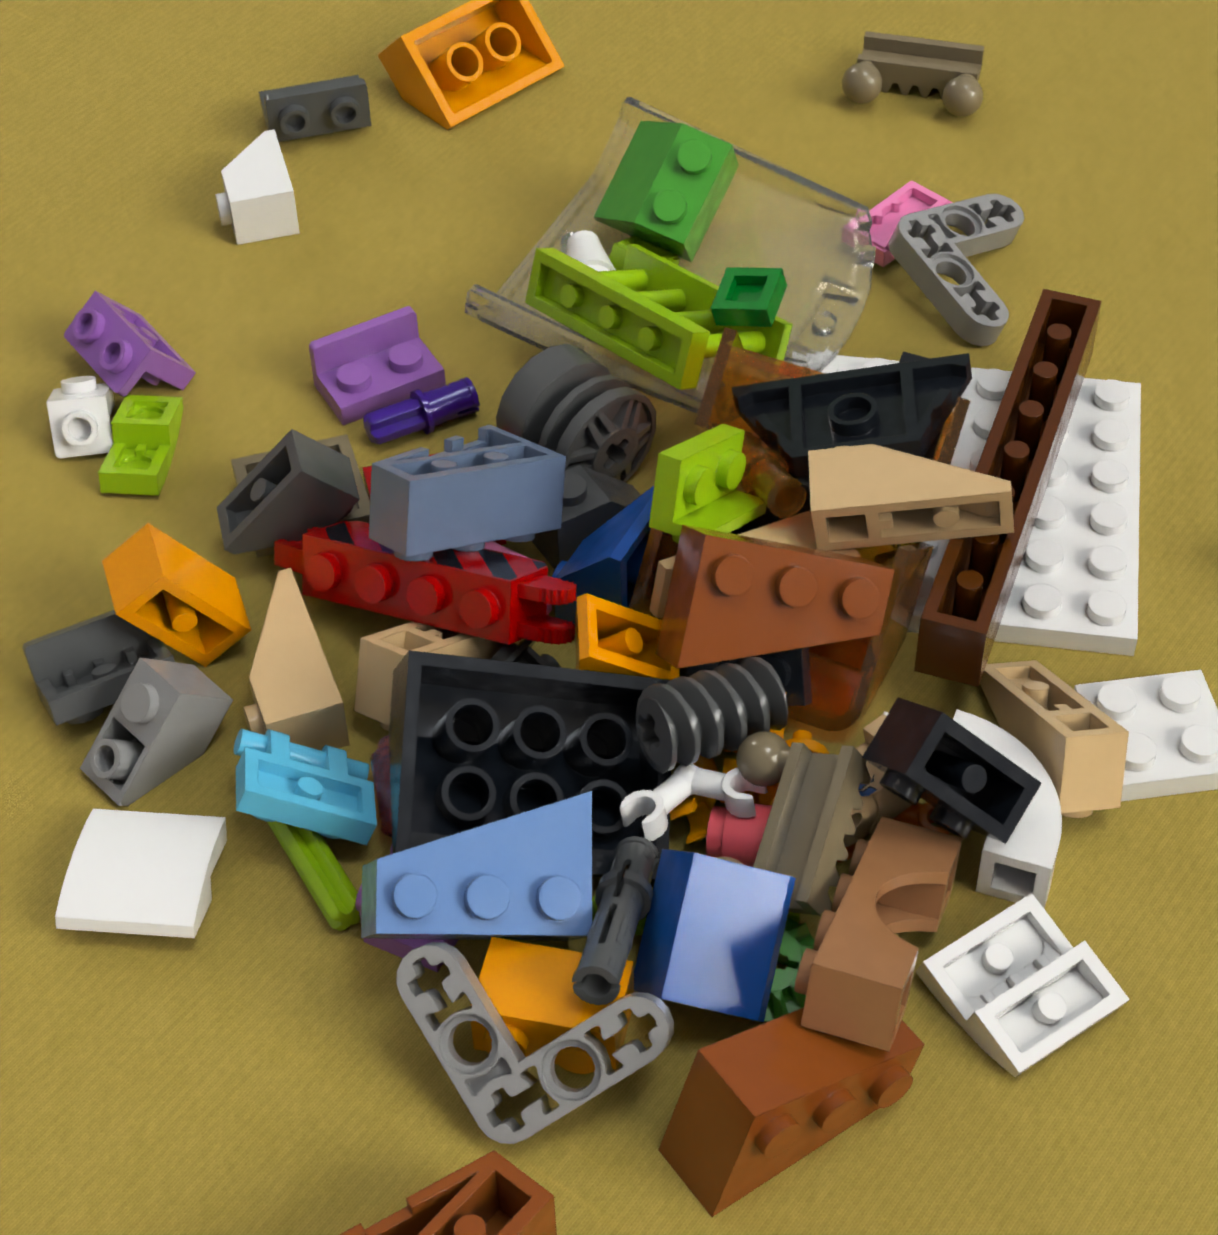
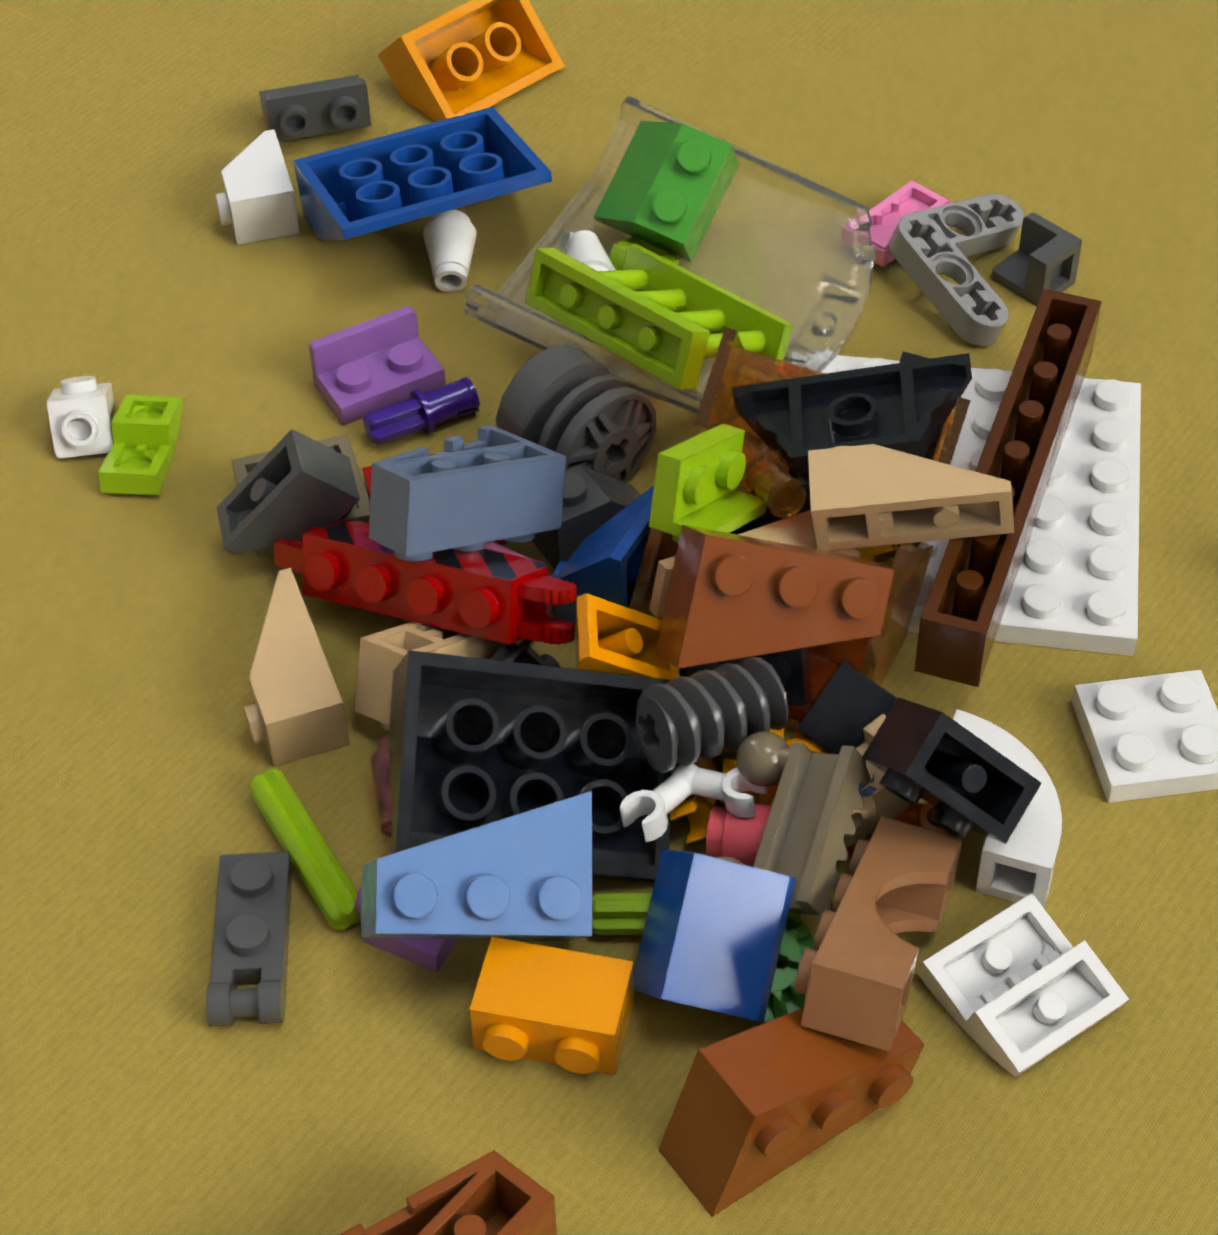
(88, 665): dark grey bracket -> none
(124, 346): medium lavender bracket -> none
(141, 873): white slope -> none
(154, 728): light grey slope -> none
(175, 595): light orange brick -> none
(250, 938): none -> dark grey plate
(304, 786): medium azure plate -> none
(415, 174): none -> blue slope
(450, 248): none -> white cone
(506, 1063): light grey beam -> none
(622, 901): dark grey pin -> none
(749, 297): green plate -> none
(844, 708): none -> black panel
(921, 63): dark tan gear -> none
(1044, 260): none -> dark grey panel
(1064, 731): tan slope -> none

